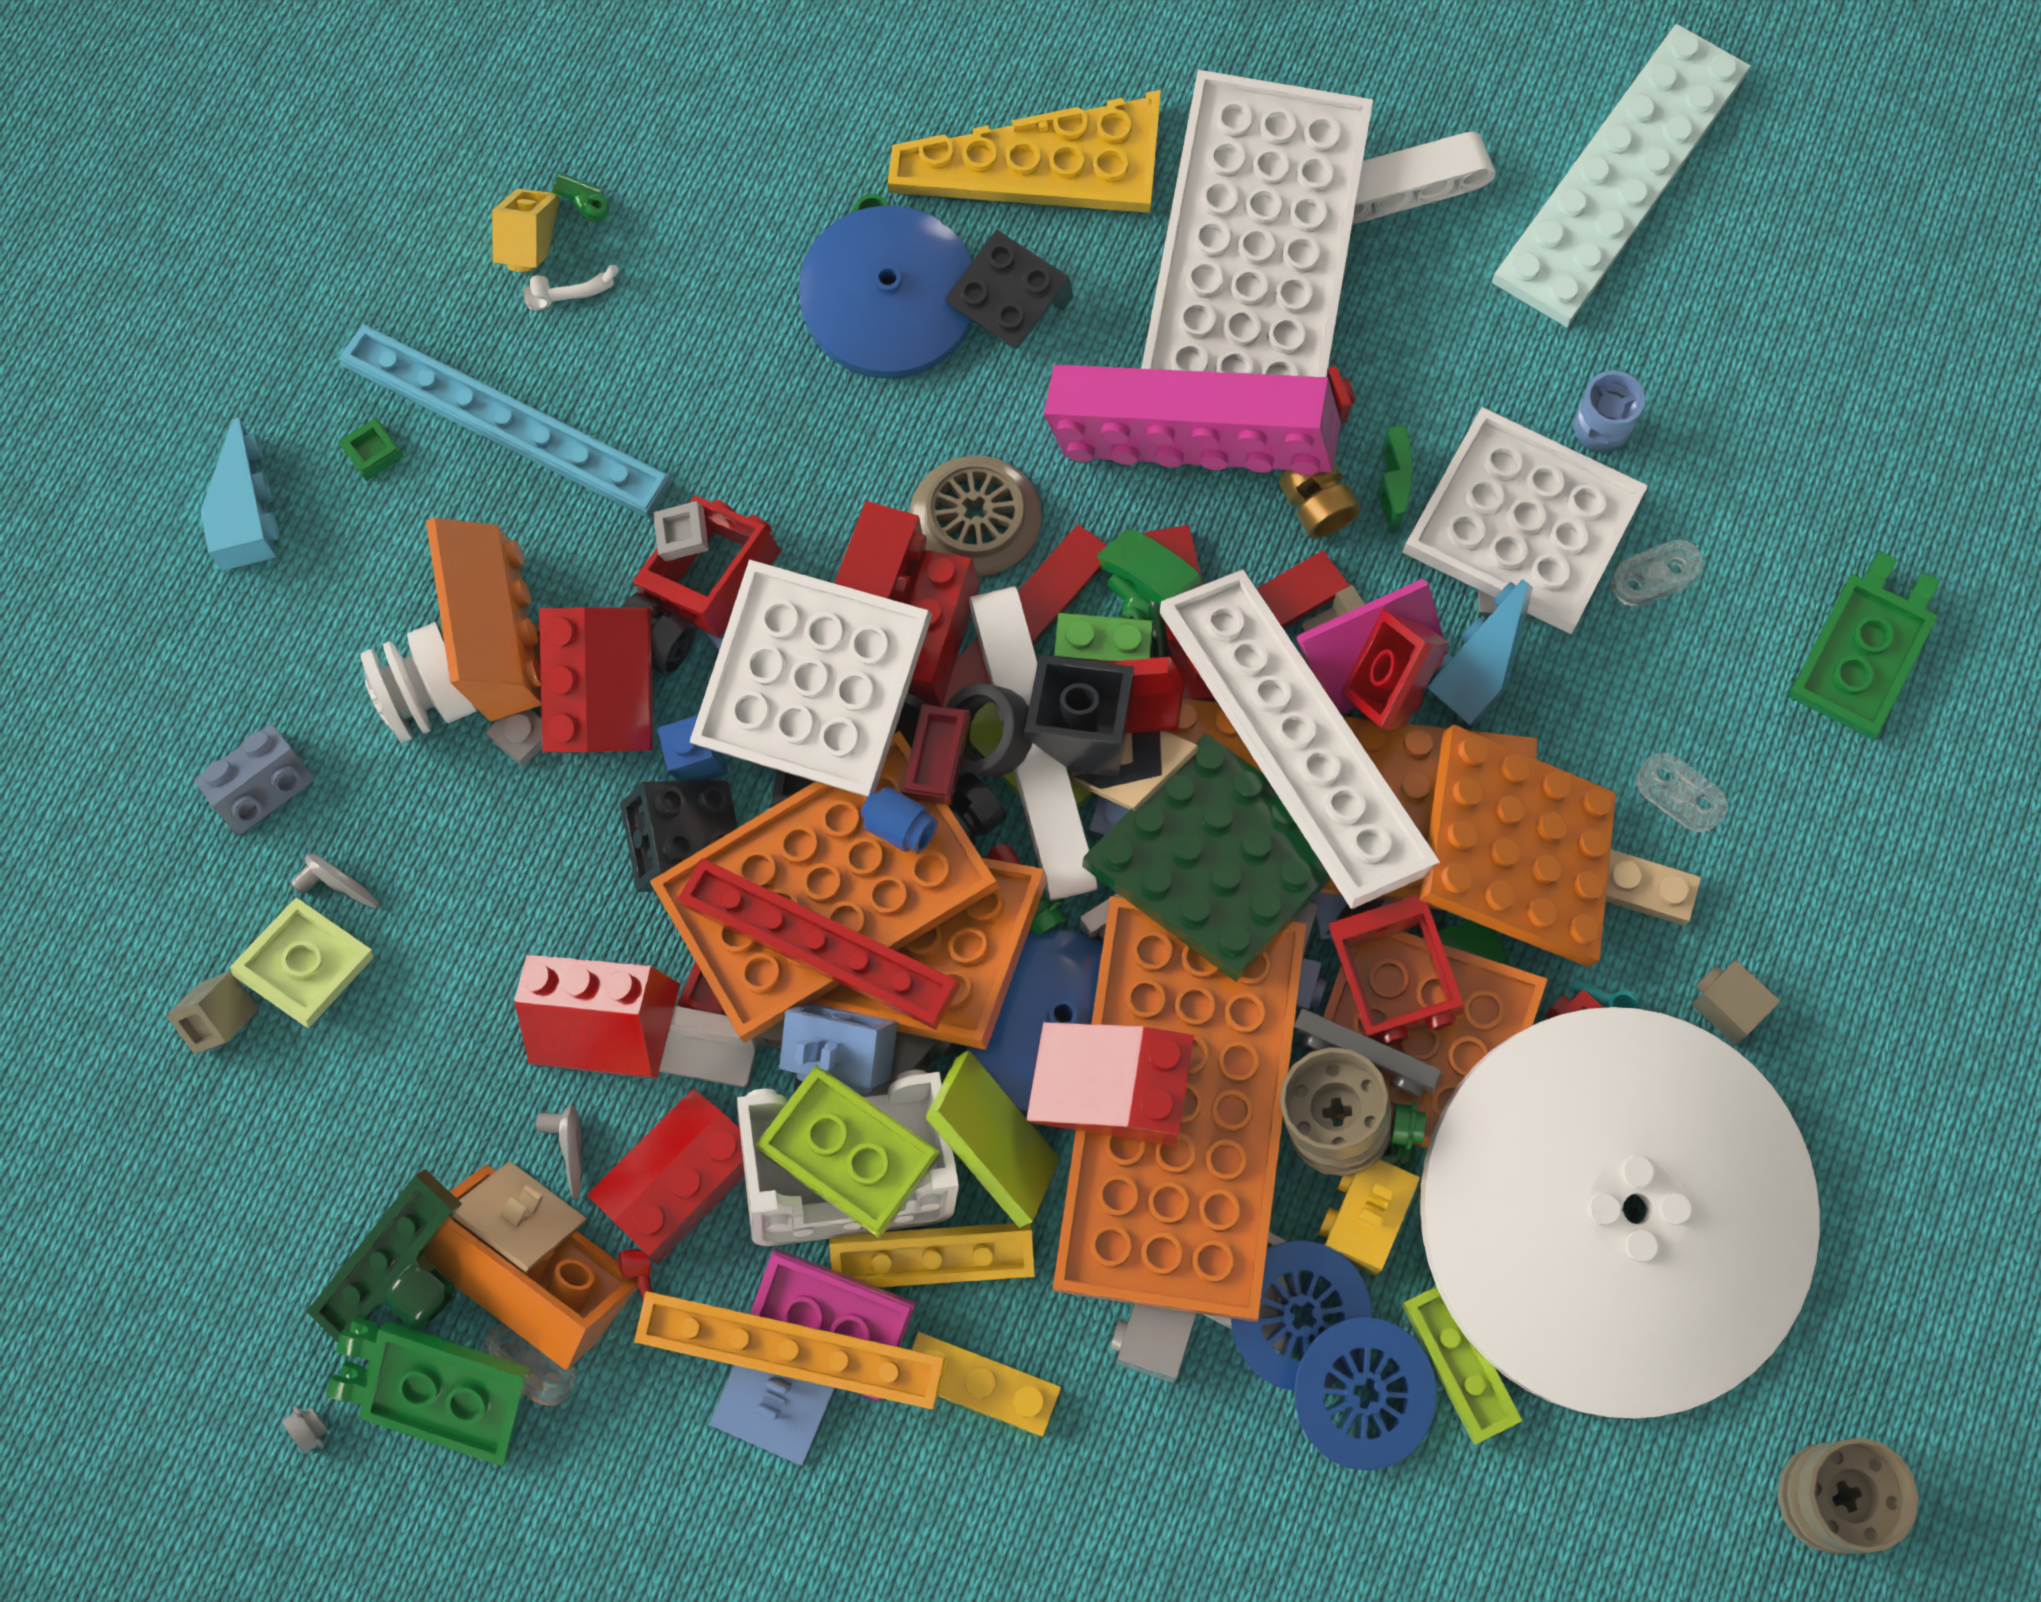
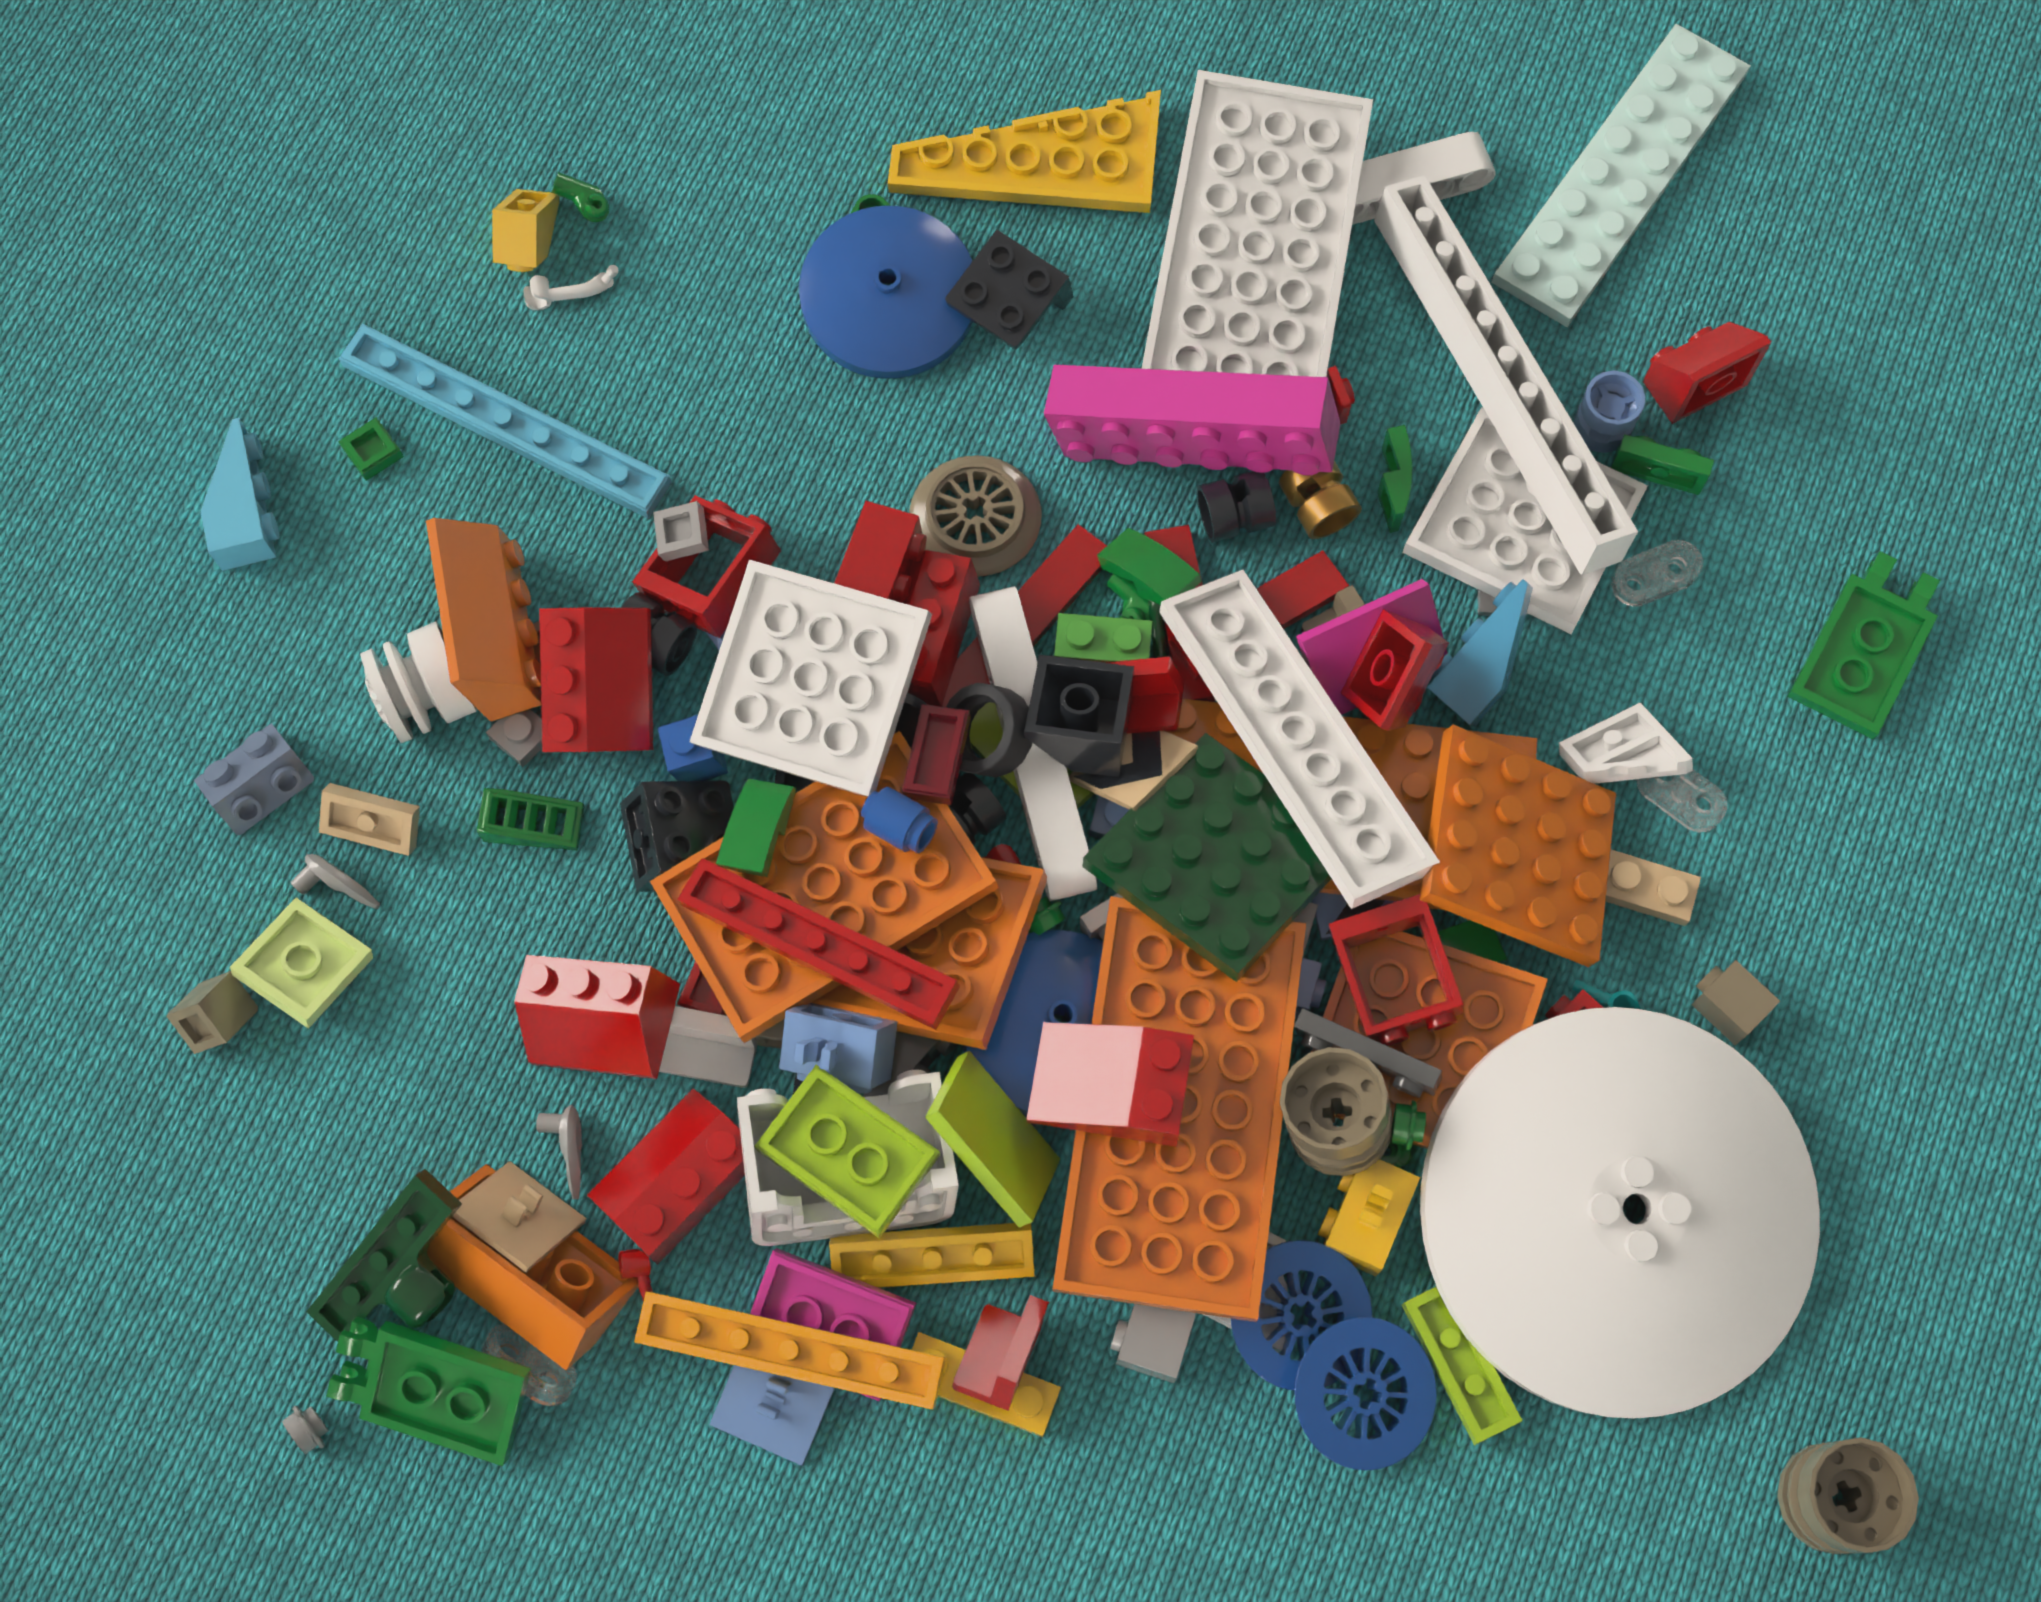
(369, 819): none -> tan plate
(513, 801): none -> green slope
(754, 827): none -> green slope
(999, 1353): none -> panel
(1237, 505): none -> black wheel
(1505, 376): none -> white brick
(1625, 749): none -> white wing
(1661, 464): none -> green plate
(1704, 368): none -> red slope

